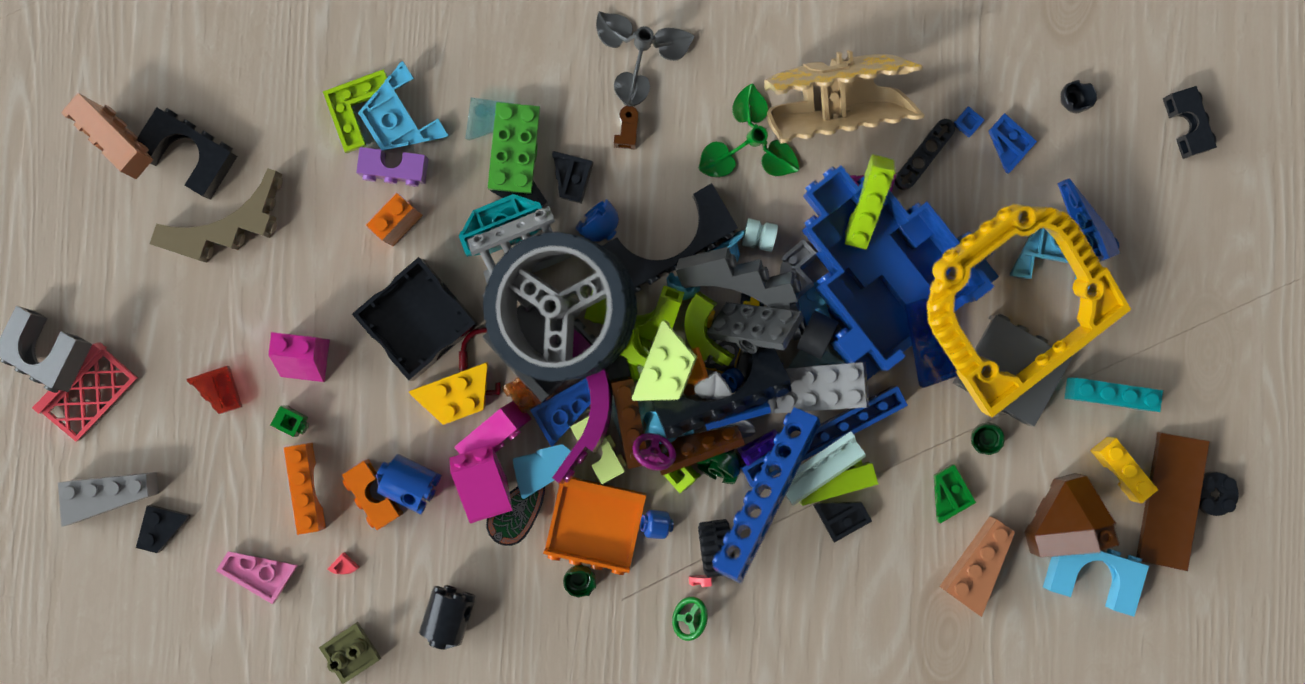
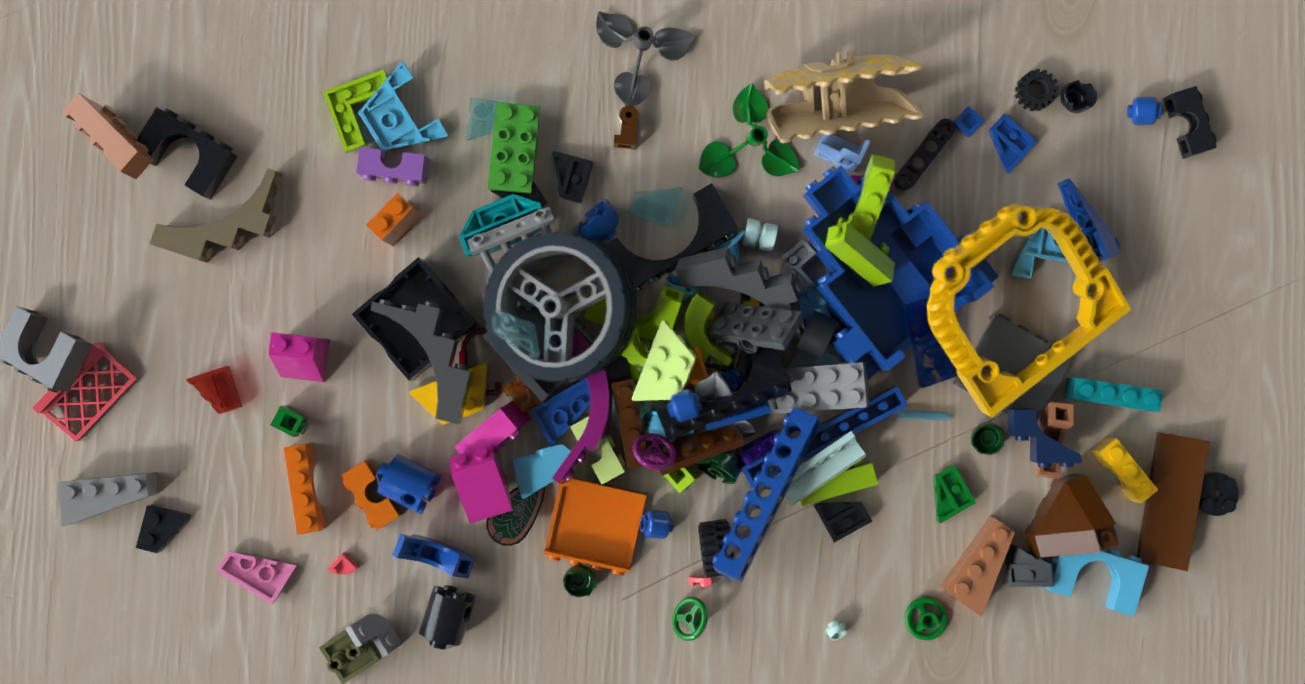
(376, 628): none -> light grey plate
(424, 324): none -> dark grey arch
(435, 553): none -> blue arch
(516, 332): none -> clear light blue wing
(655, 205): none -> clear light blue wing
(684, 405): none -> blue head
(836, 630): none -> light aqua plate
(841, 151): none -> light blue panel
(860, 253): none -> lime brick
(925, 415): none -> medium azure piece
(934, 620): none -> green piece
(1028, 569): none -> black wing
(1041, 78): none -> black tyre
(1043, 449): none -> dark blue arch
(1054, 423): none -> nougat arch
(1144, 111): none -> blue head

